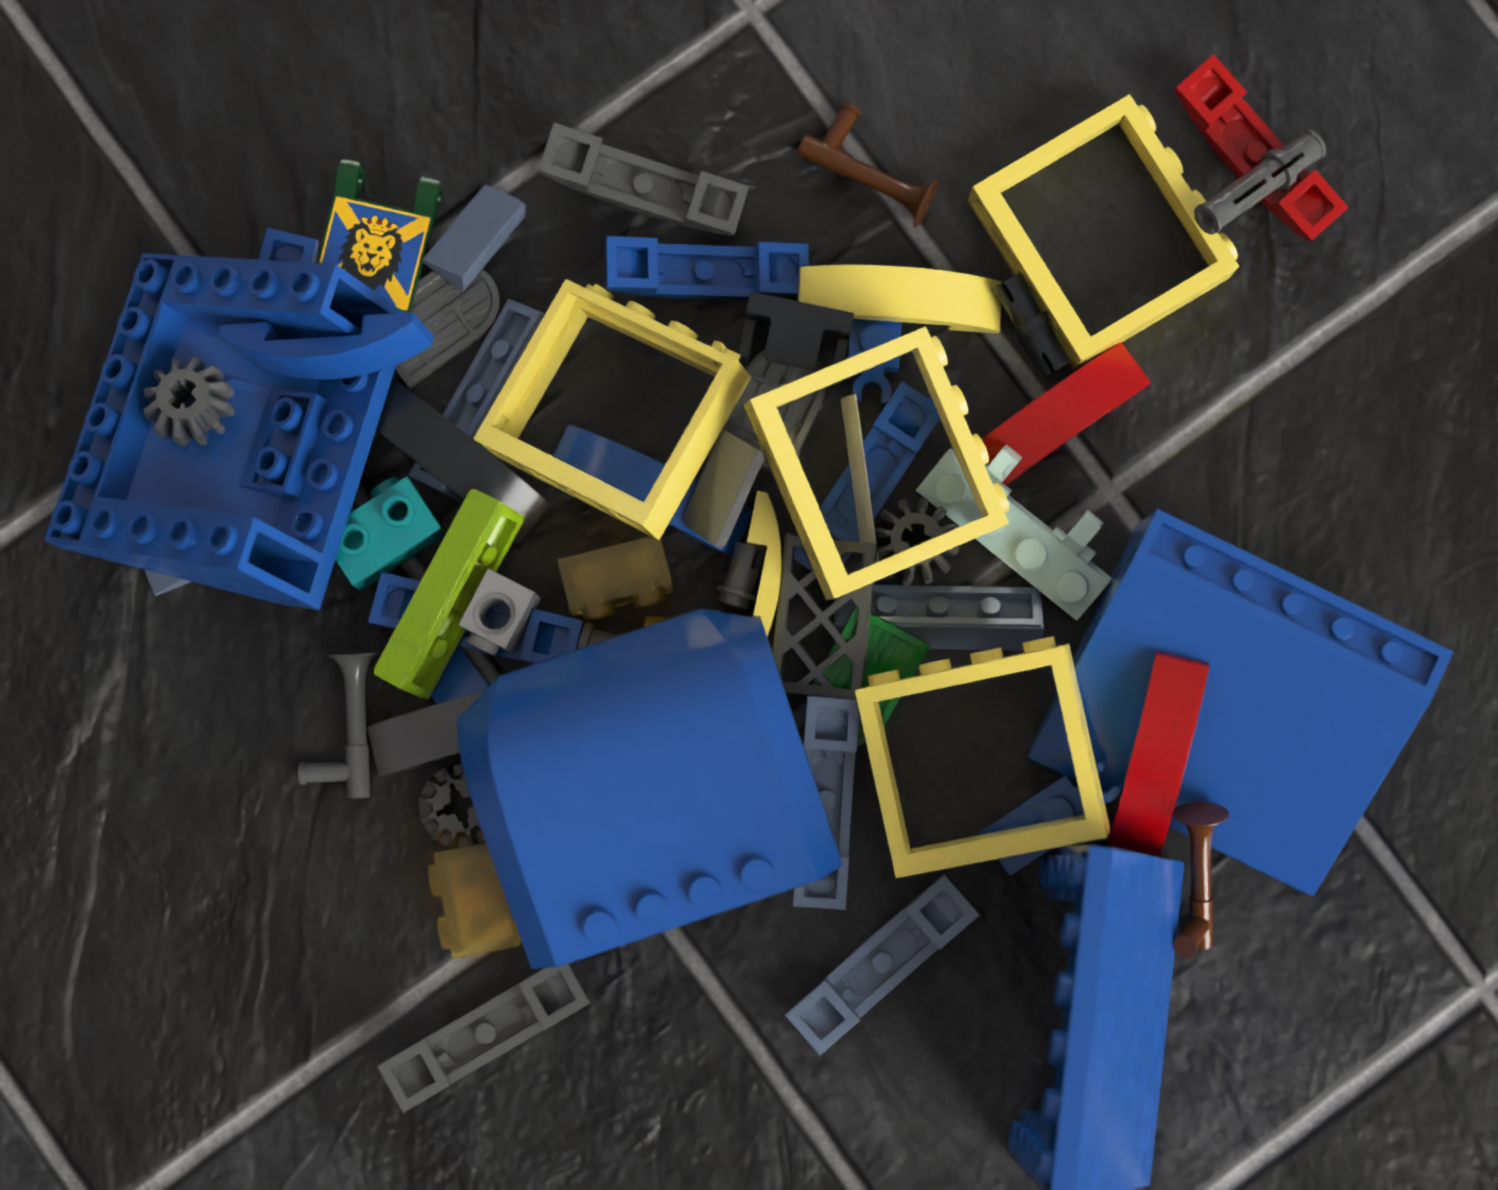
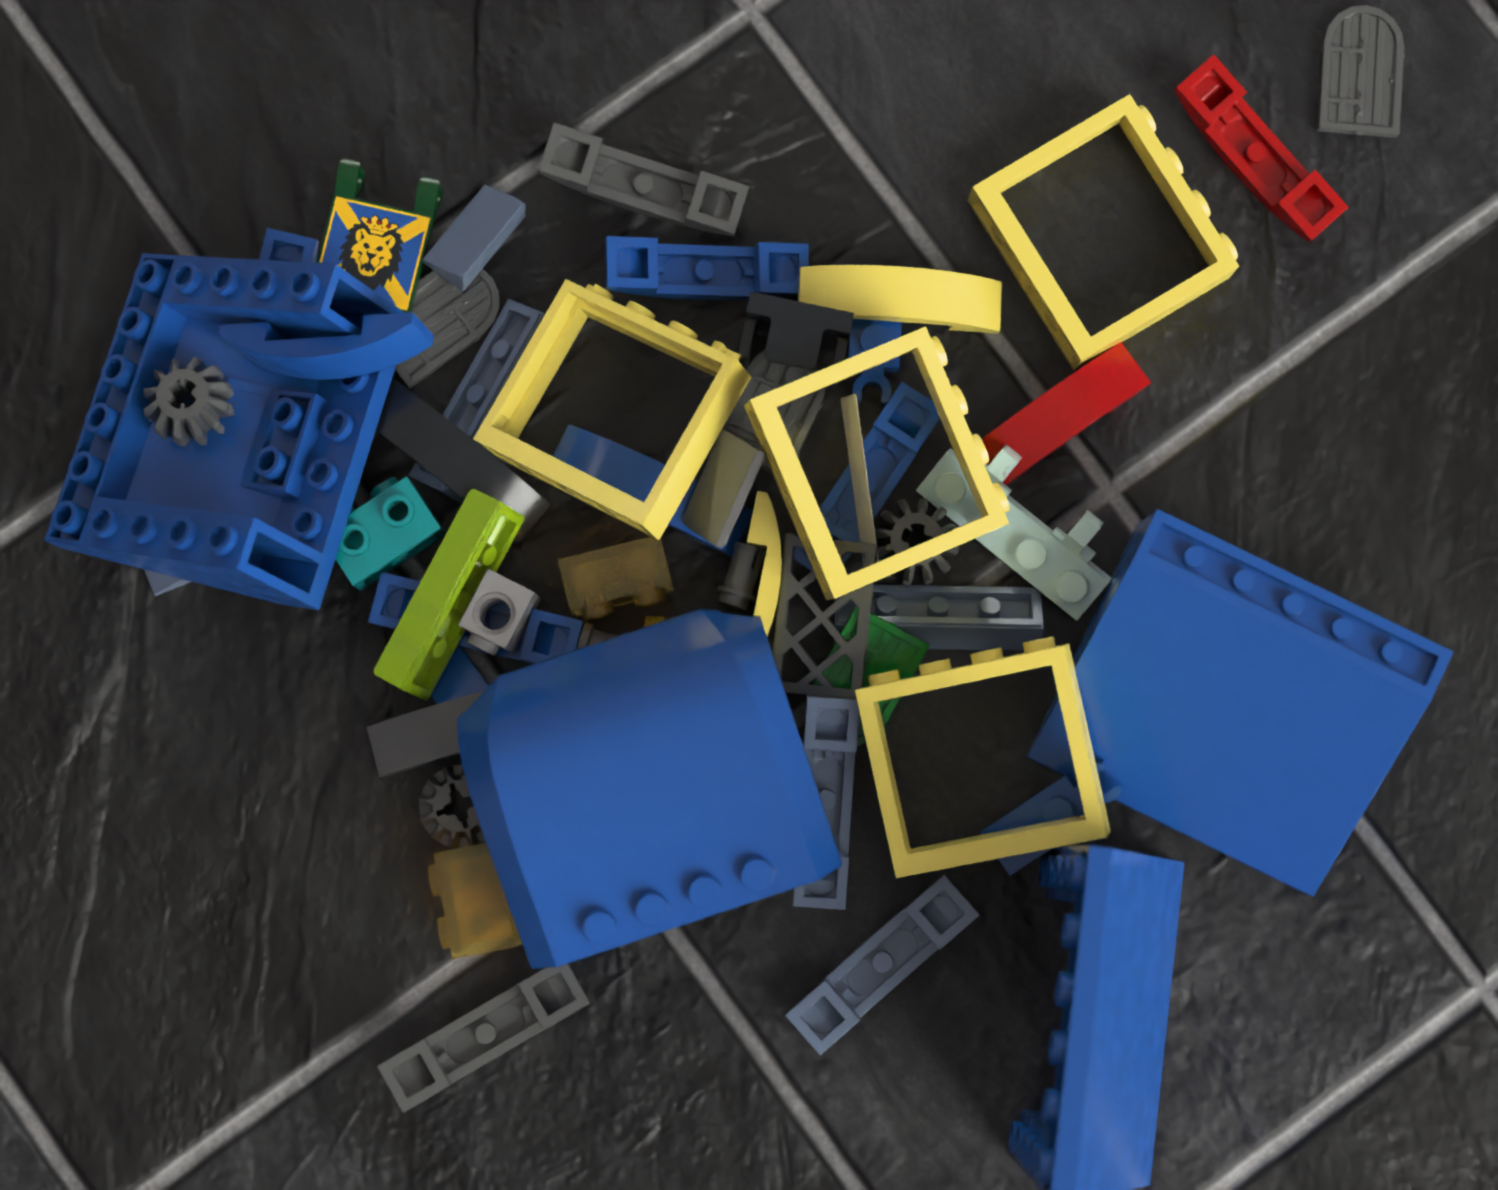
(356, 768): dark grey piece -> none
(827, 154): reddish brown piece -> none
(1031, 325): black pin -> none
(1159, 754): red slope -> none
(1200, 823): reddish brown piece -> none
(1296, 155): dark grey pin -> none
(1361, 74): none -> dark grey window

